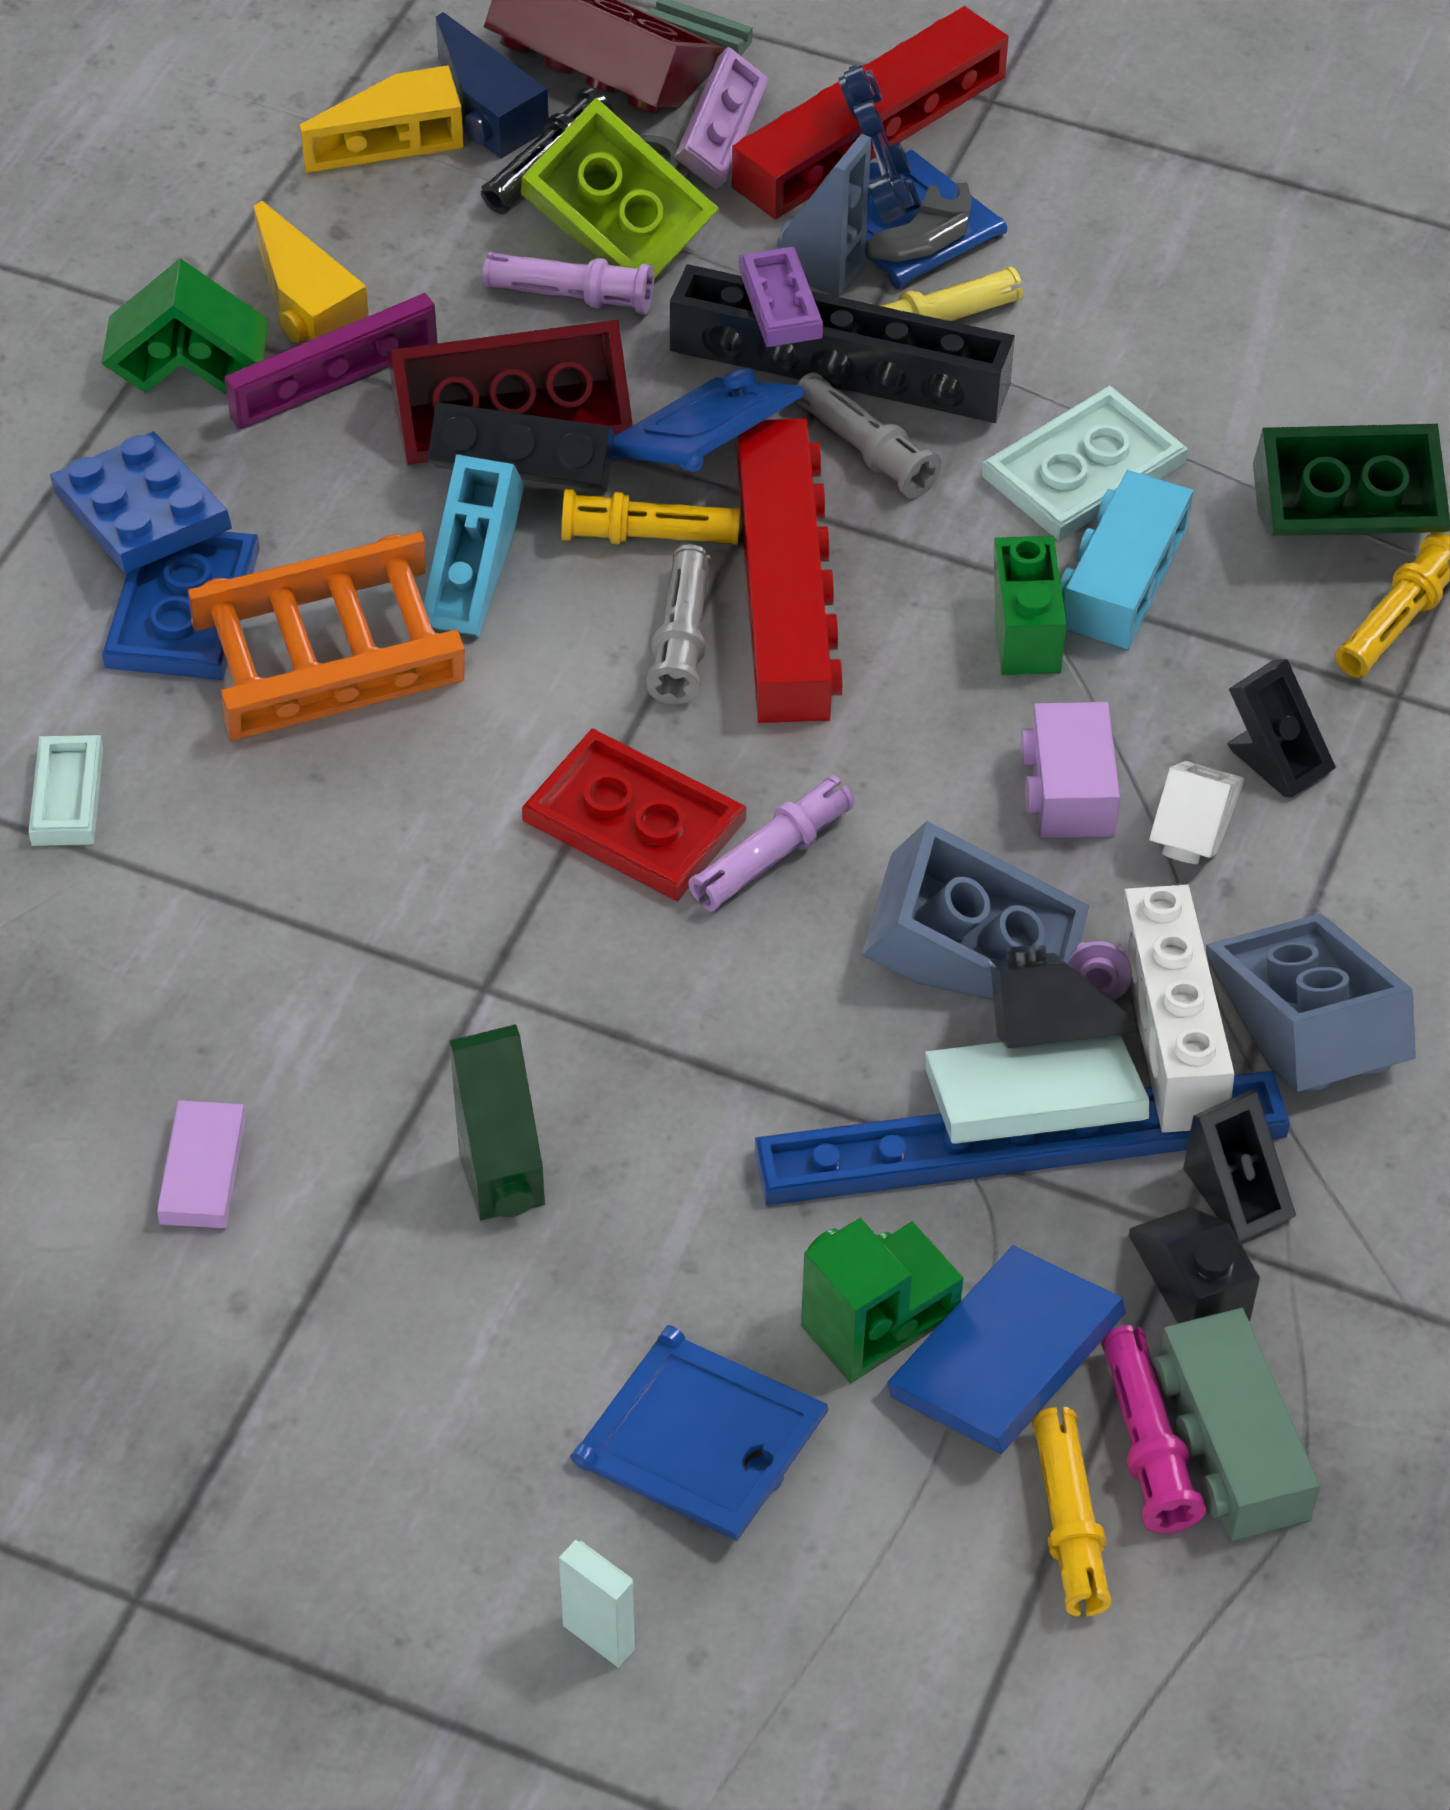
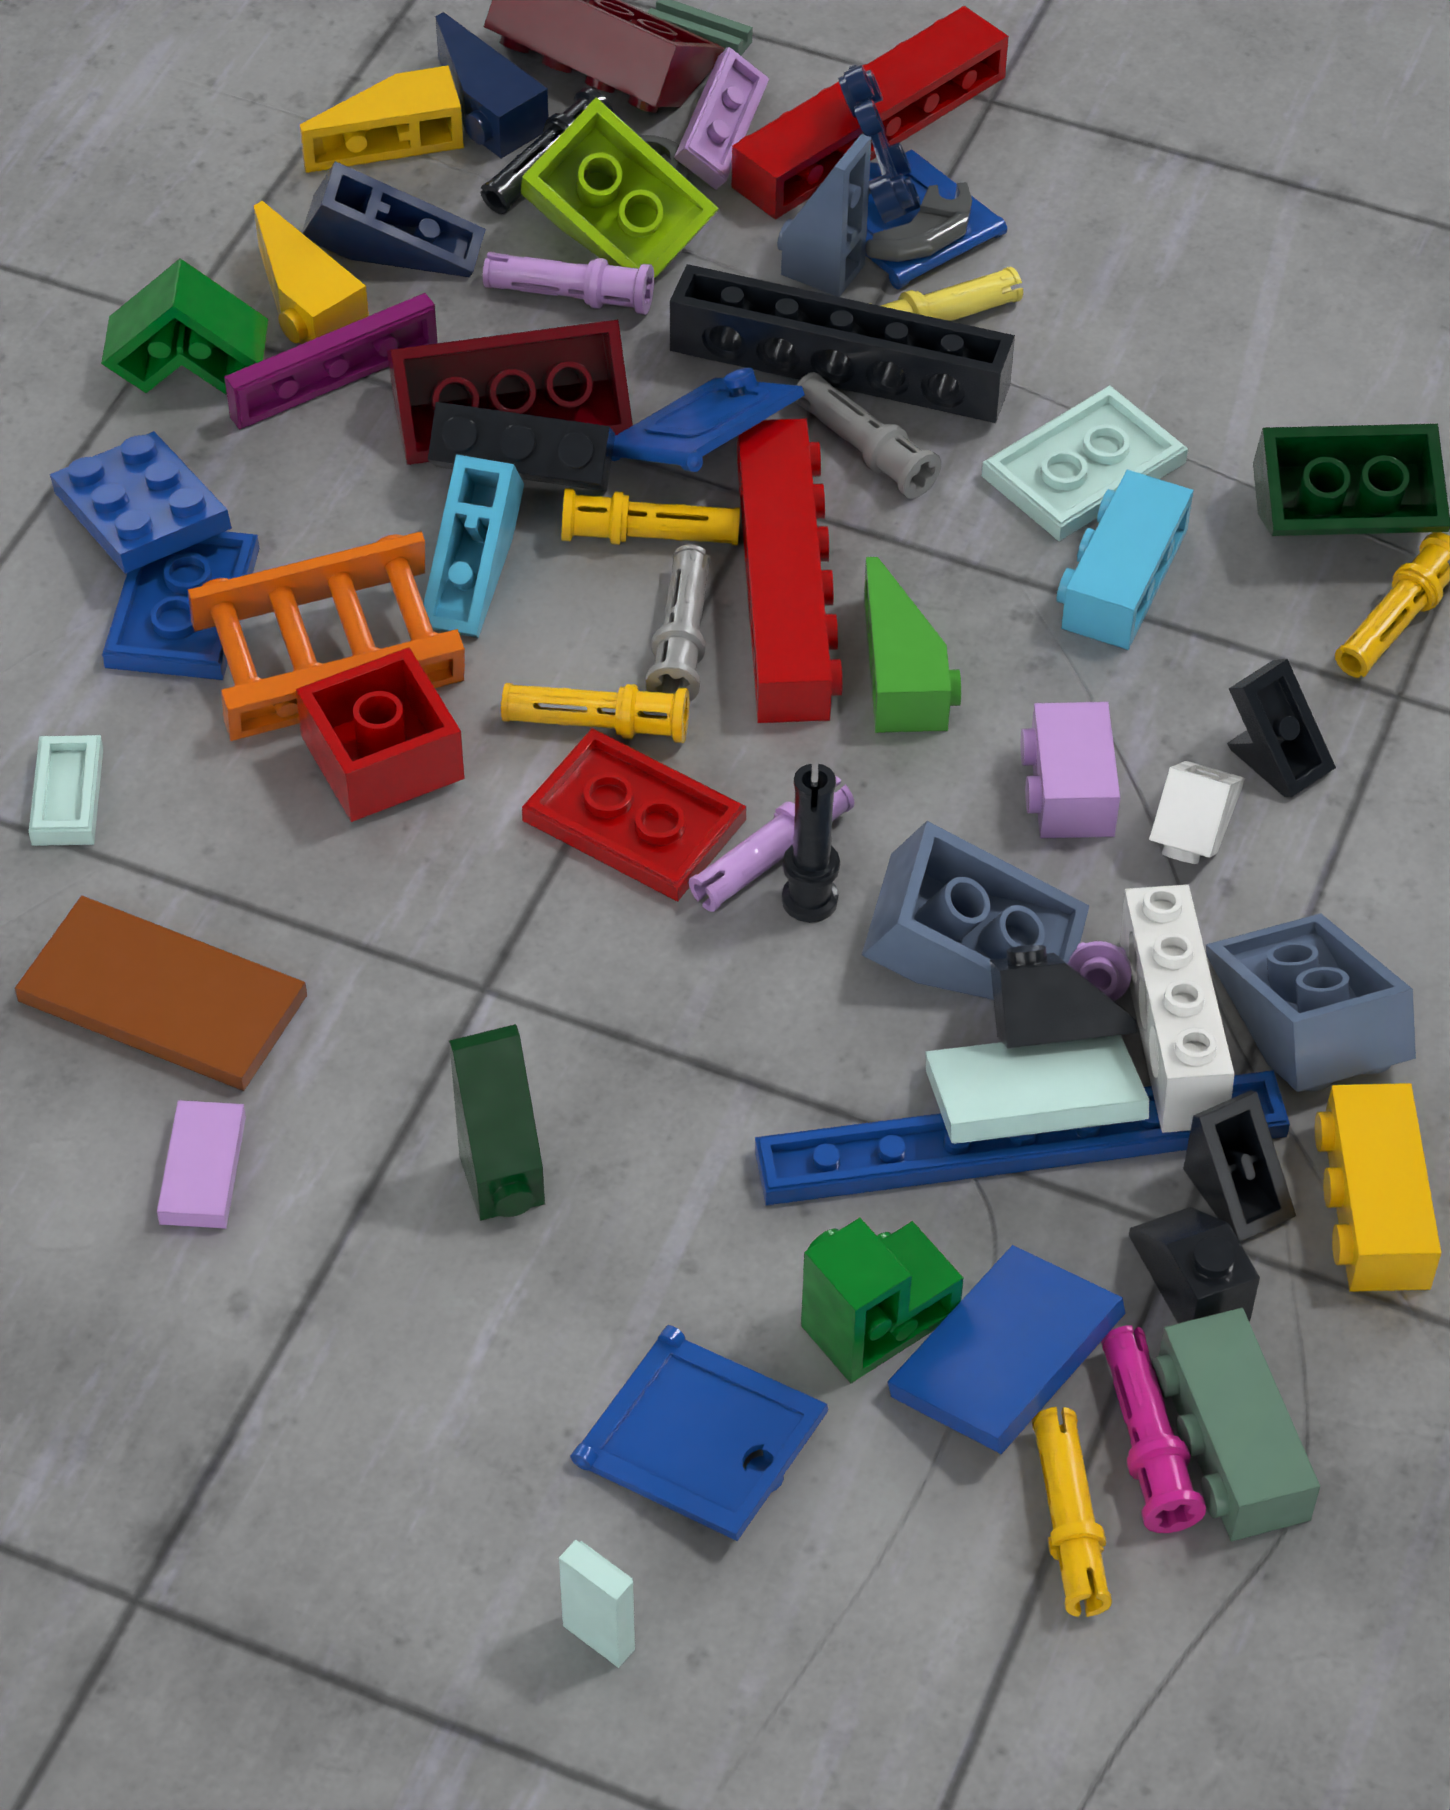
(162, 992): none -> dark orange tile
(380, 734): none -> red brick
(389, 227): none -> dark blue slope
(522, 704): none -> yellow pin
(780, 296): medium lavender plate -> none
(811, 860): none -> black pin
(906, 659): none -> bright green slope
(1028, 605): green slope -> none
(1378, 1188): none -> yellow brick

